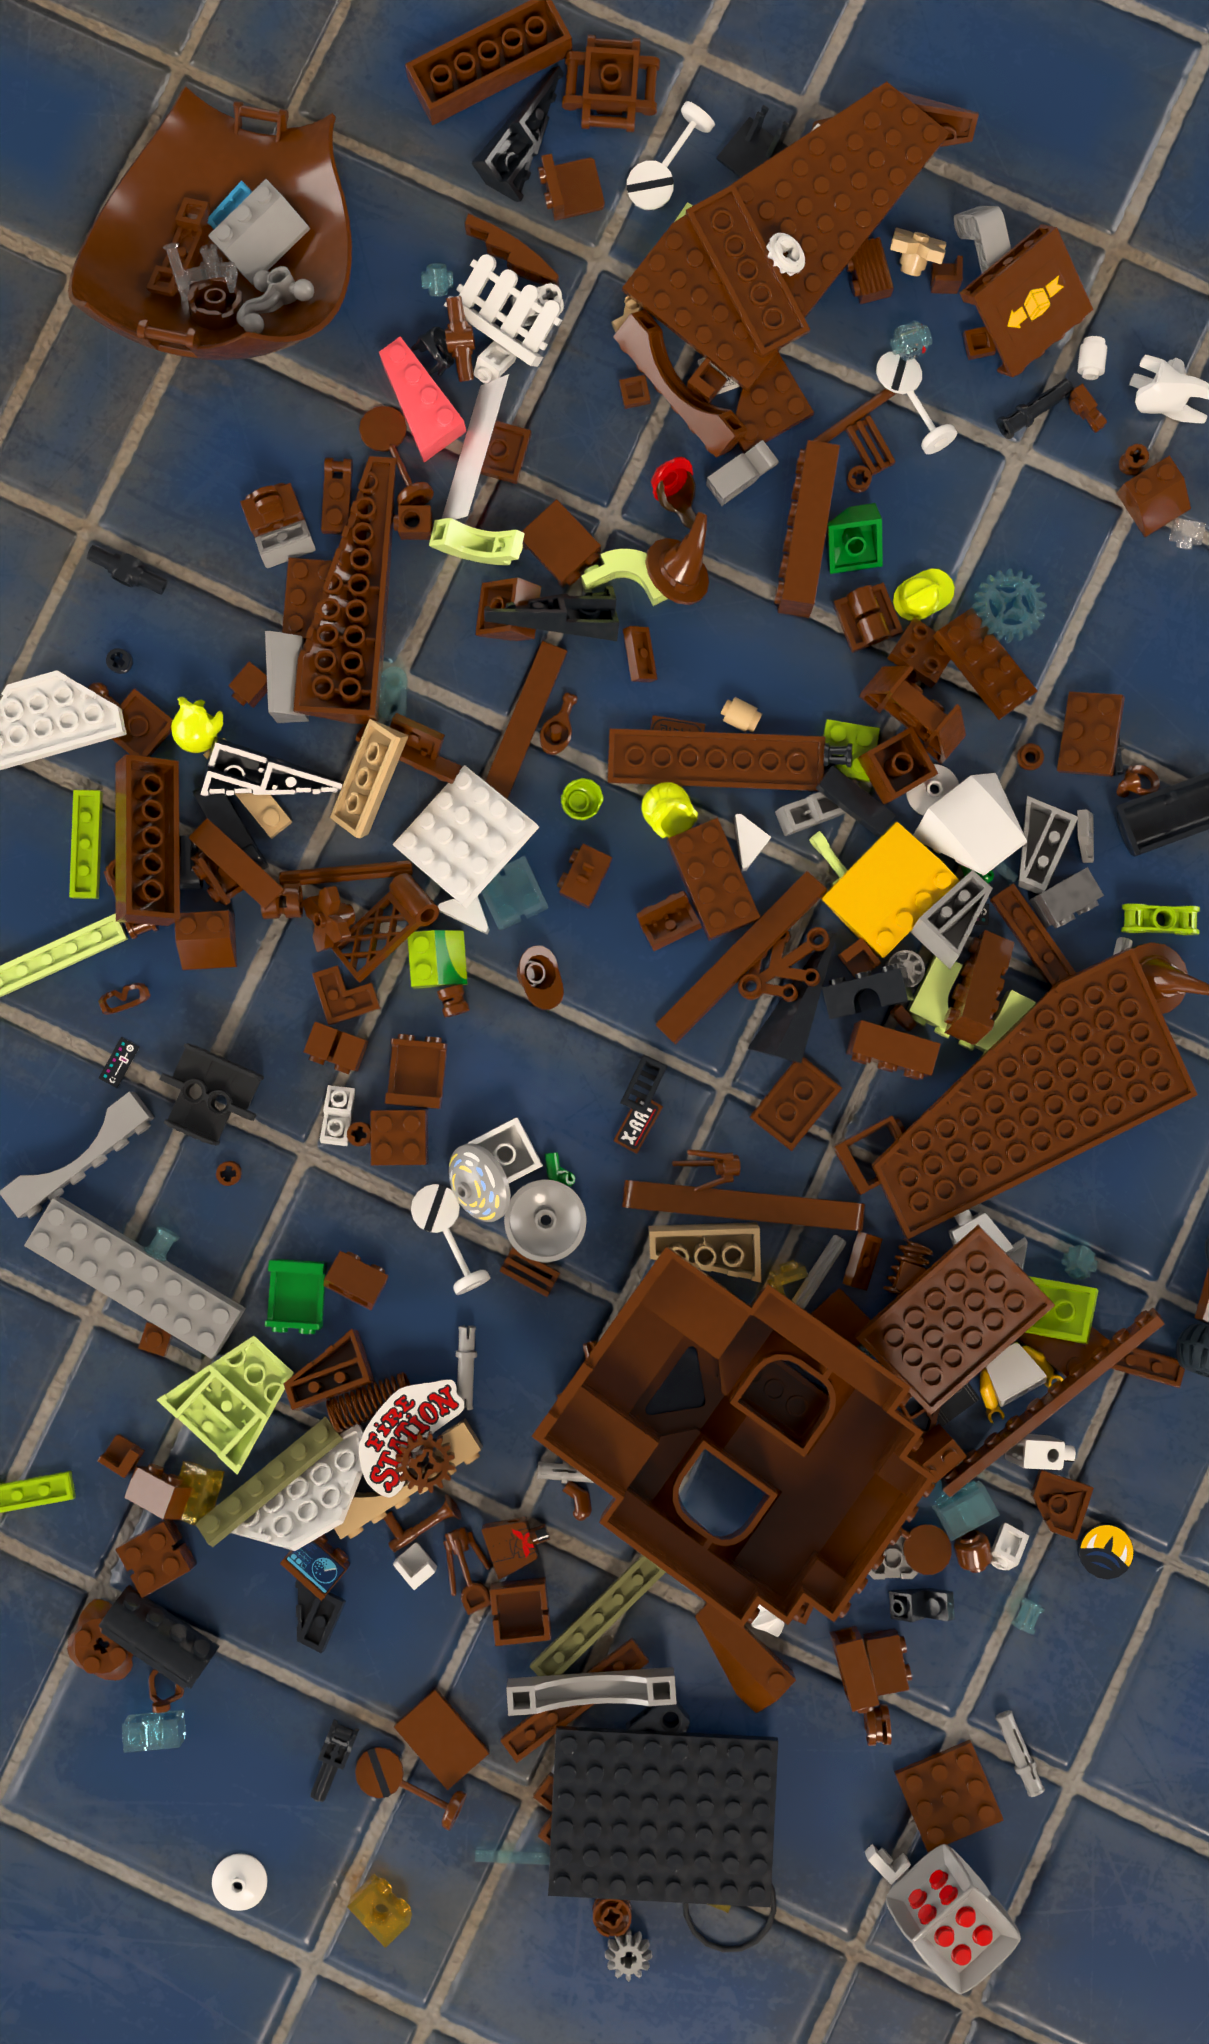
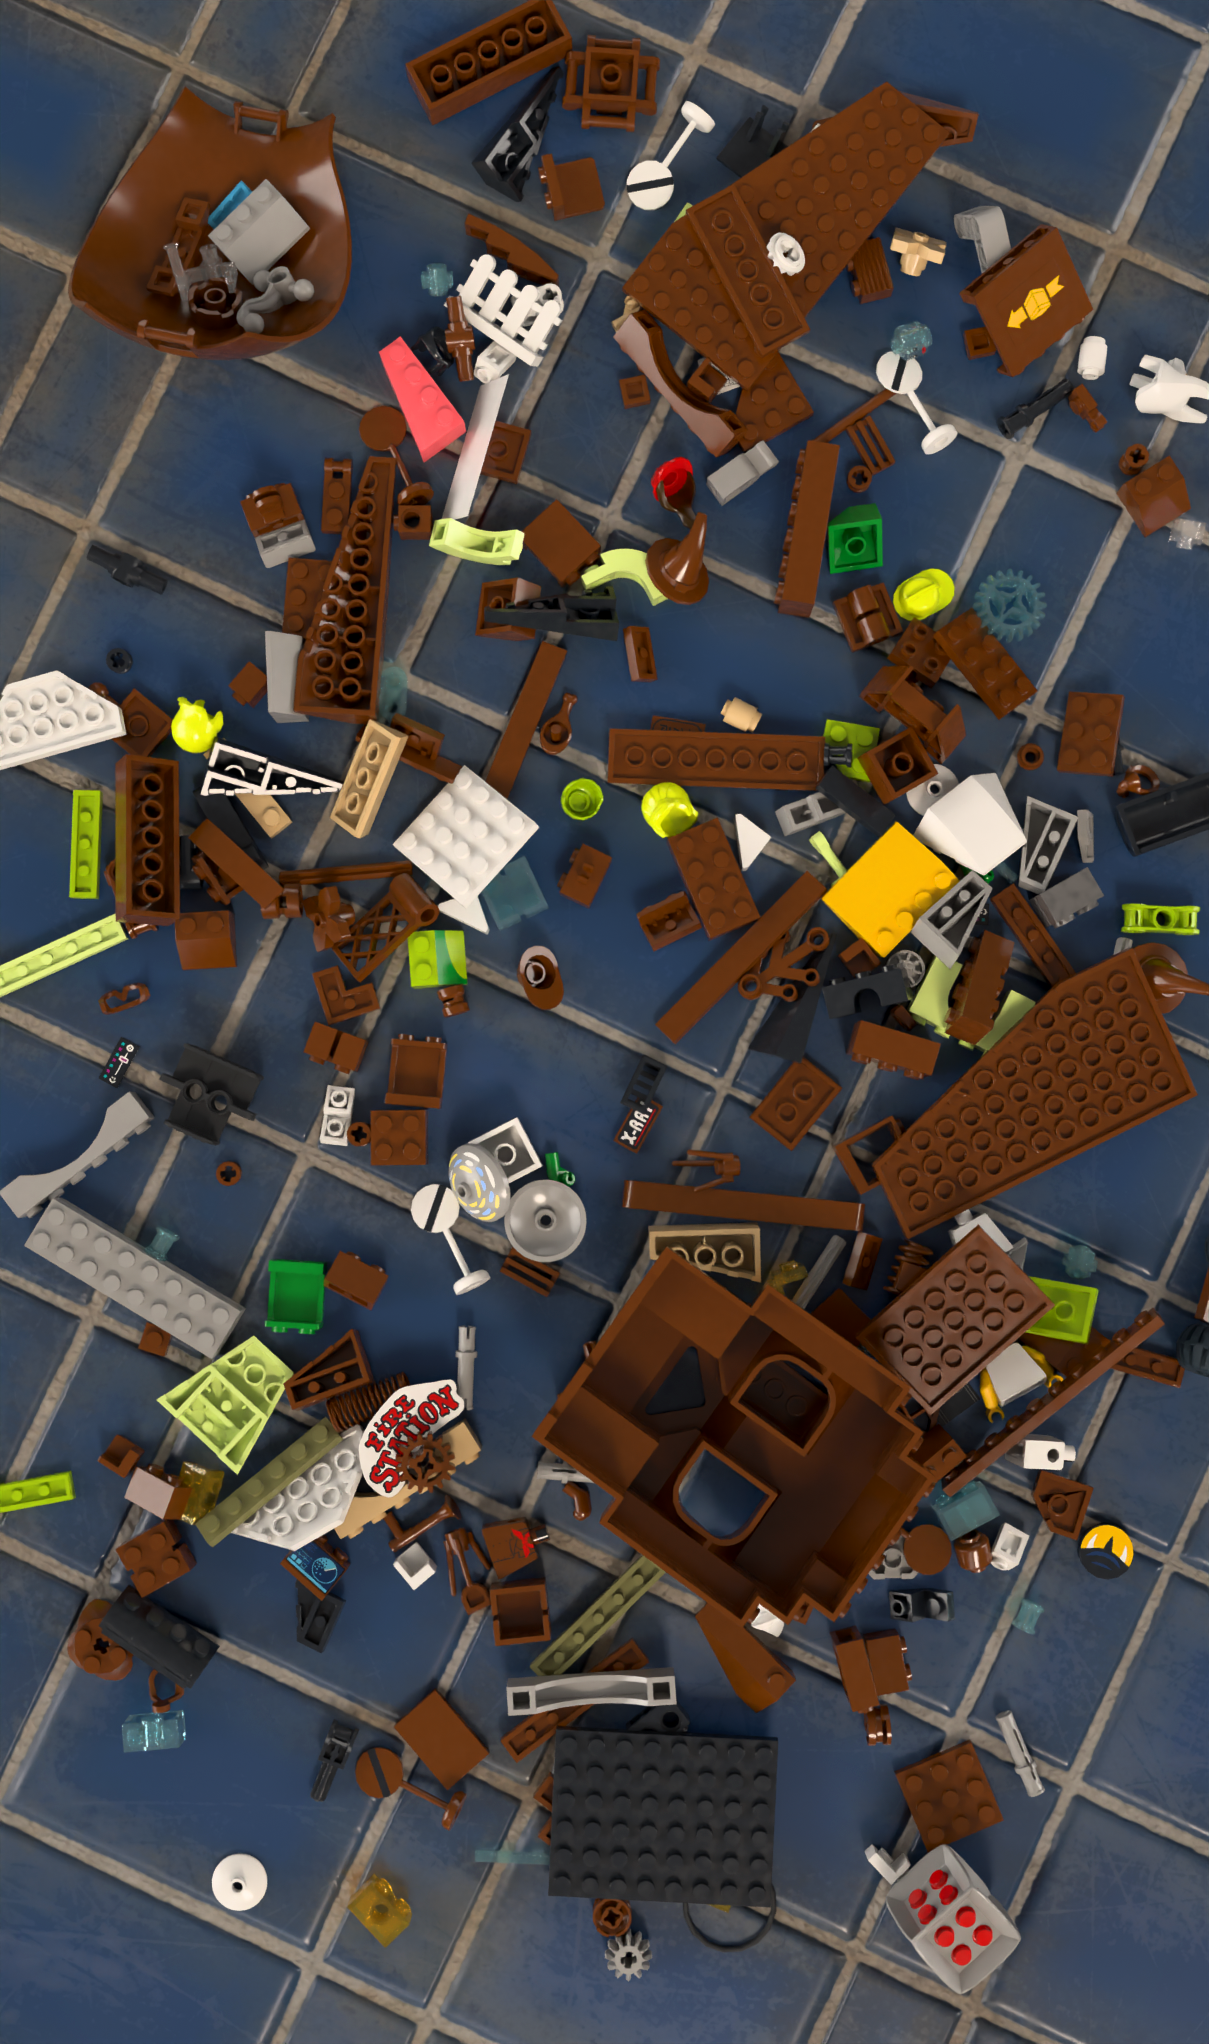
(947, 277): reddish brown panel -> none

